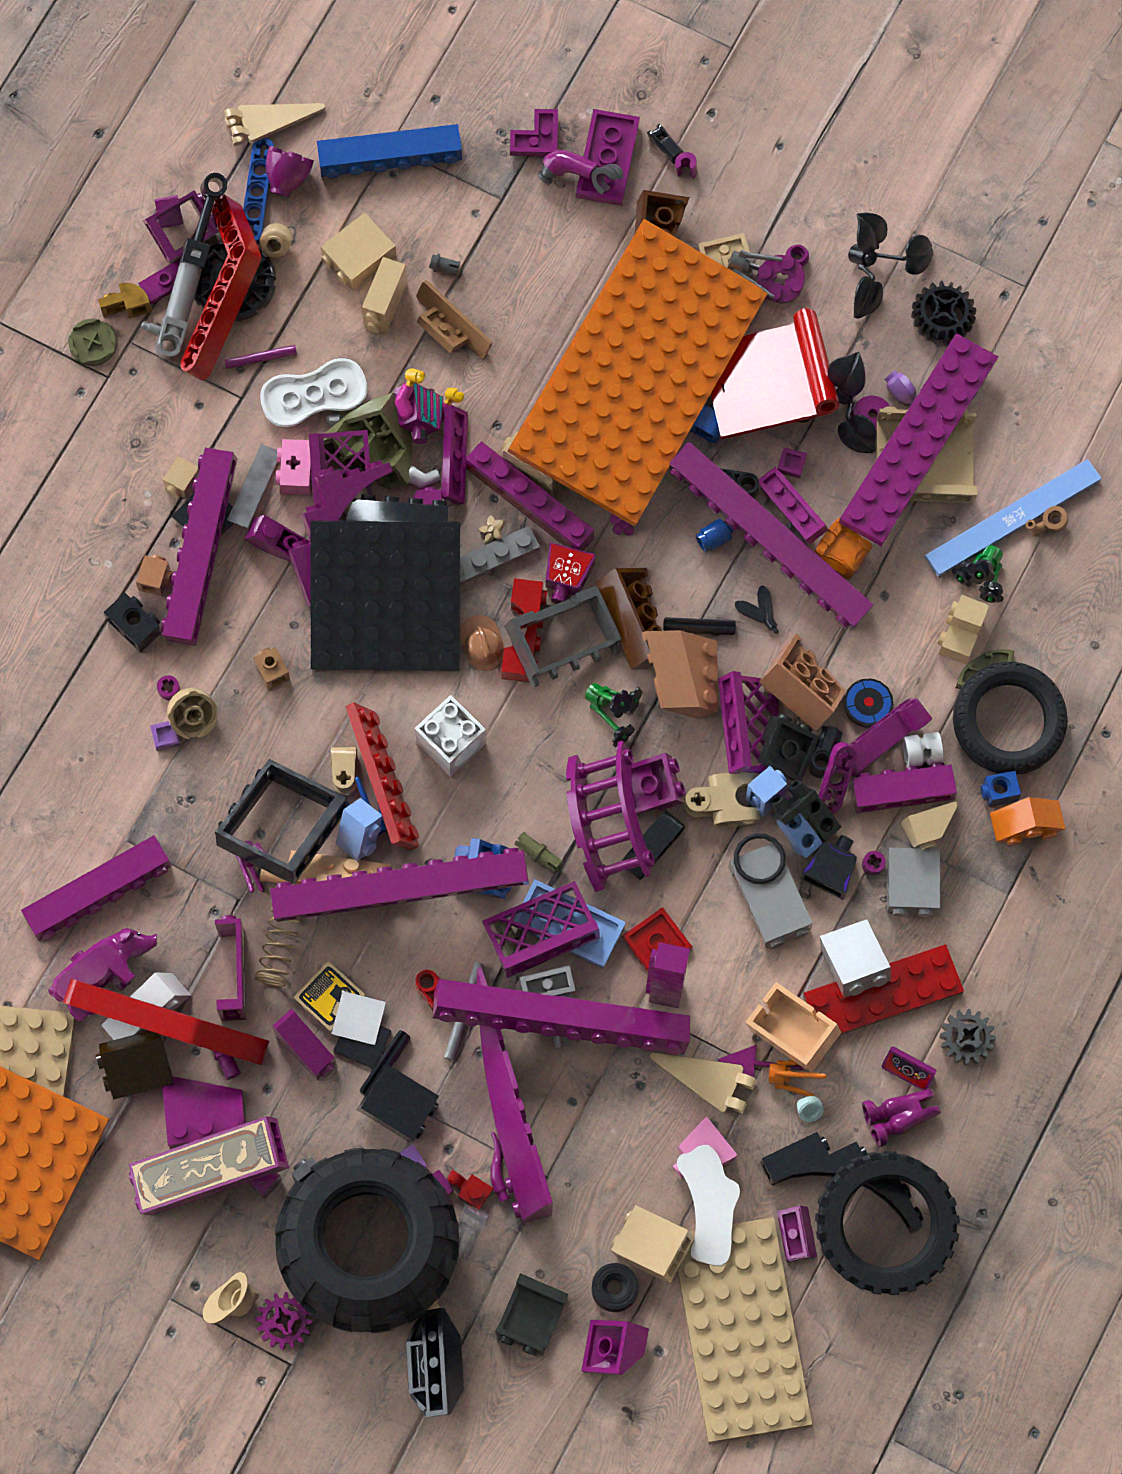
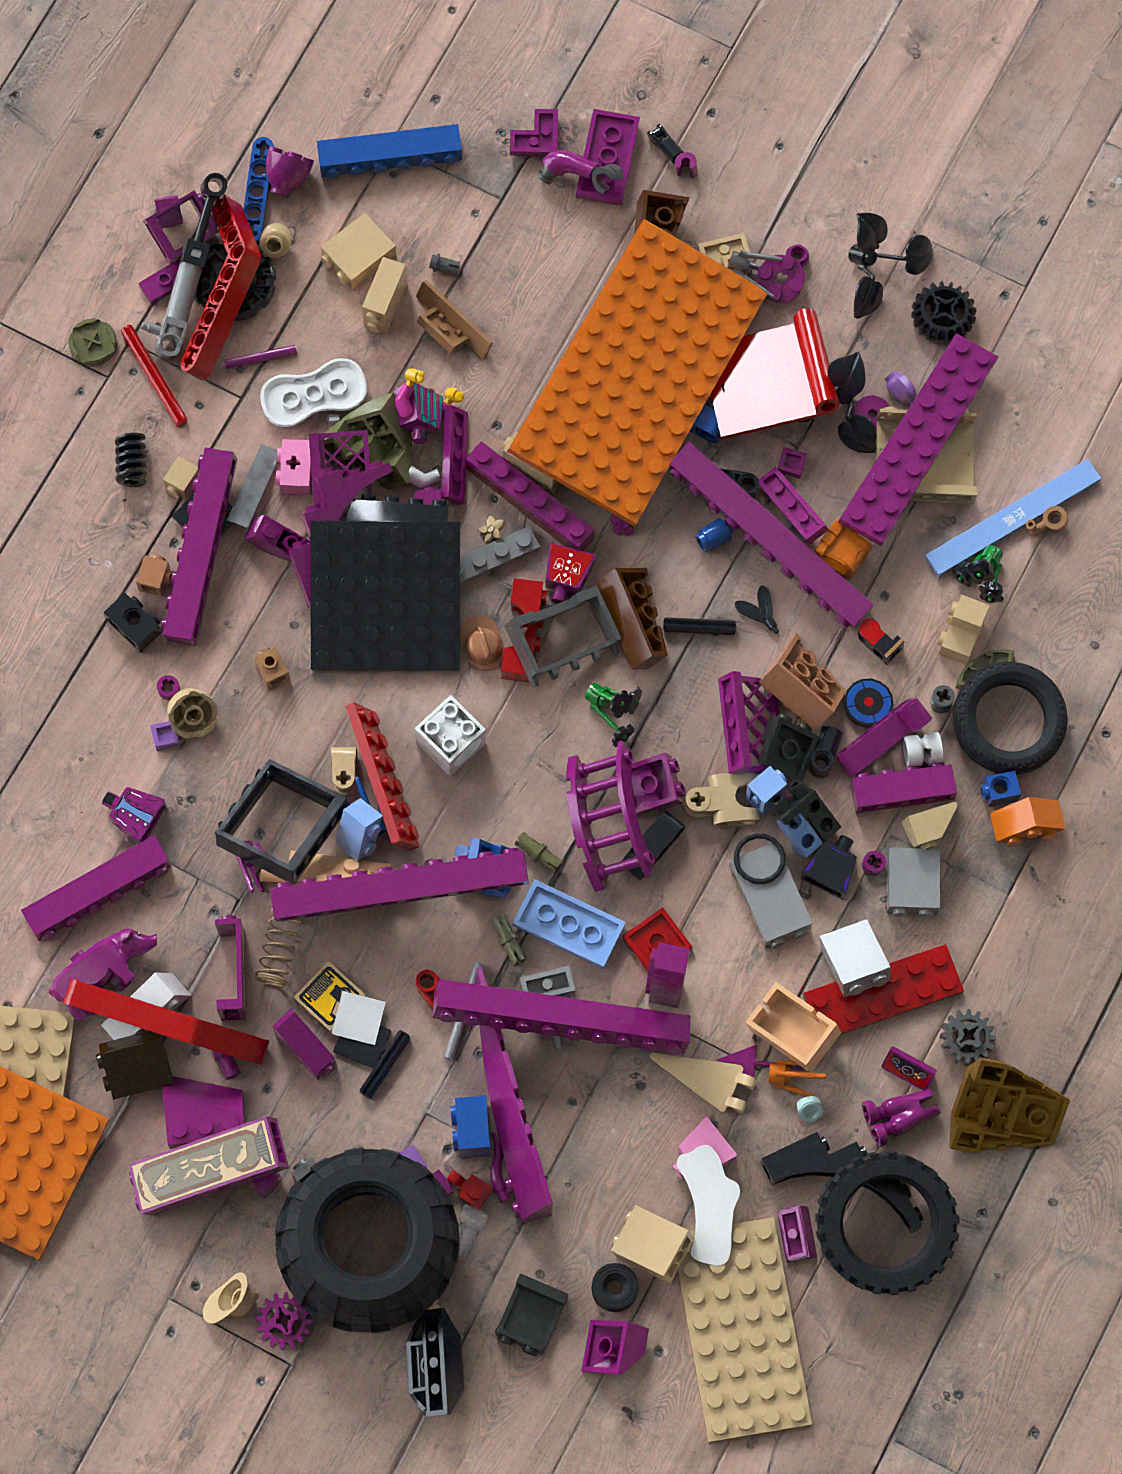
(129, 459): none -> black piece
(130, 299): pearl gold brick -> none
(134, 812): none -> magenta torso
(154, 375): none -> red axle
(265, 120): tan flag -> none
(398, 1103): black brick -> none
(472, 1127): none -> blue brick
(544, 949): magenta fence -> none
(684, 672): nougat wedge -> none
(833, 767): magenta beam -> none
(878, 641): none -> leg
(944, 691): none -> dark grey bush
(1004, 1109): none -> pearl gold wedge

